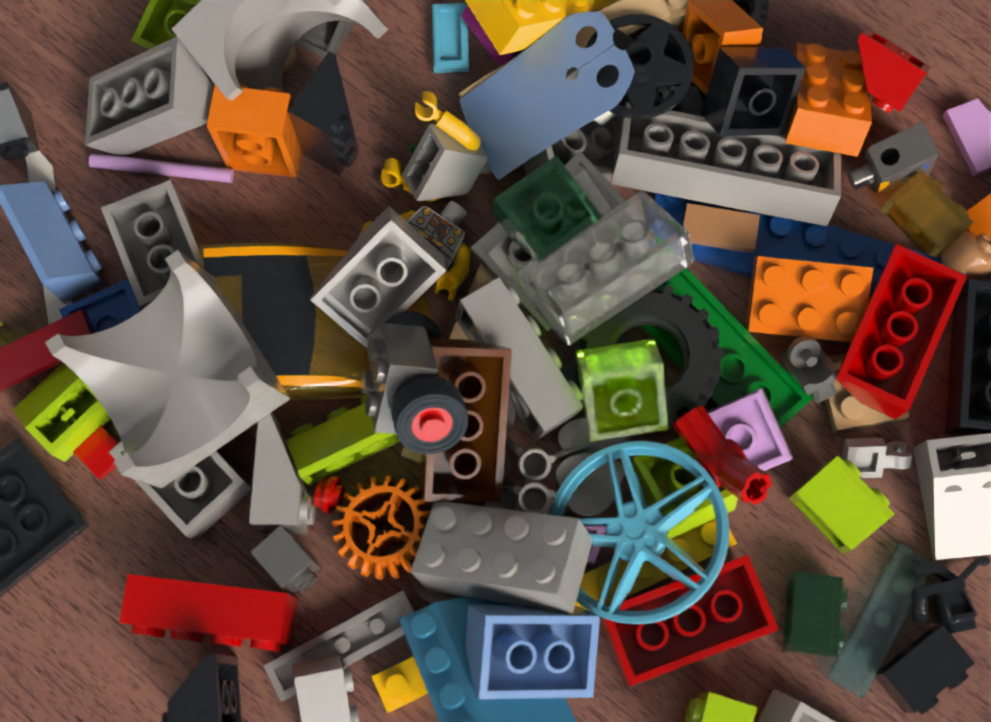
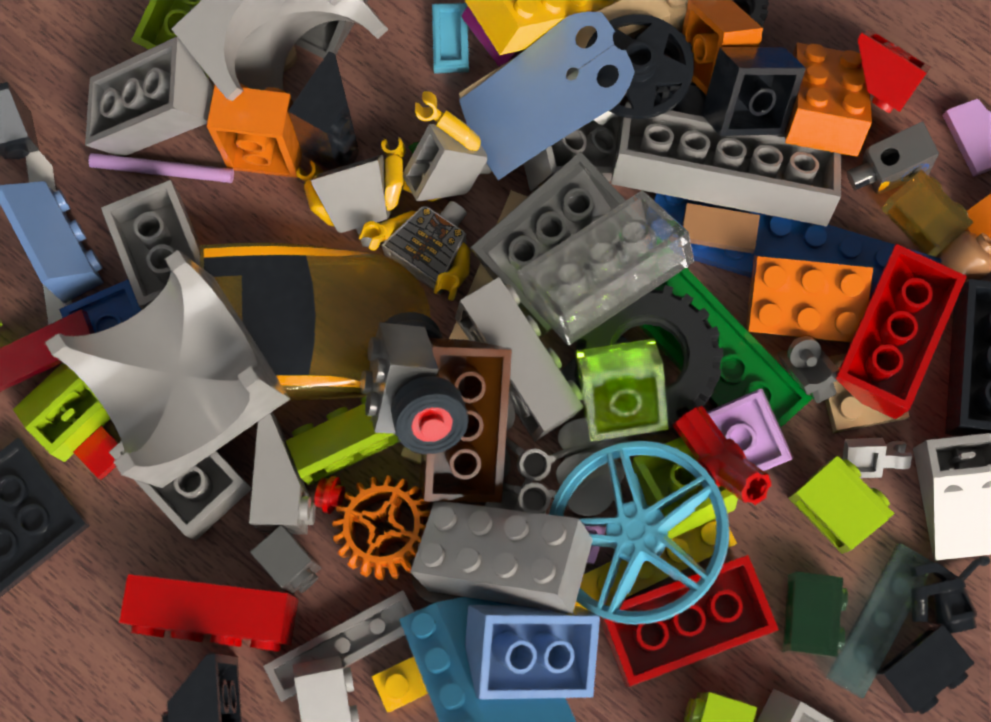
(356, 191): none -> light grey torso
(379, 276): light grey slope -> none
(545, 210): clear green slope -> none

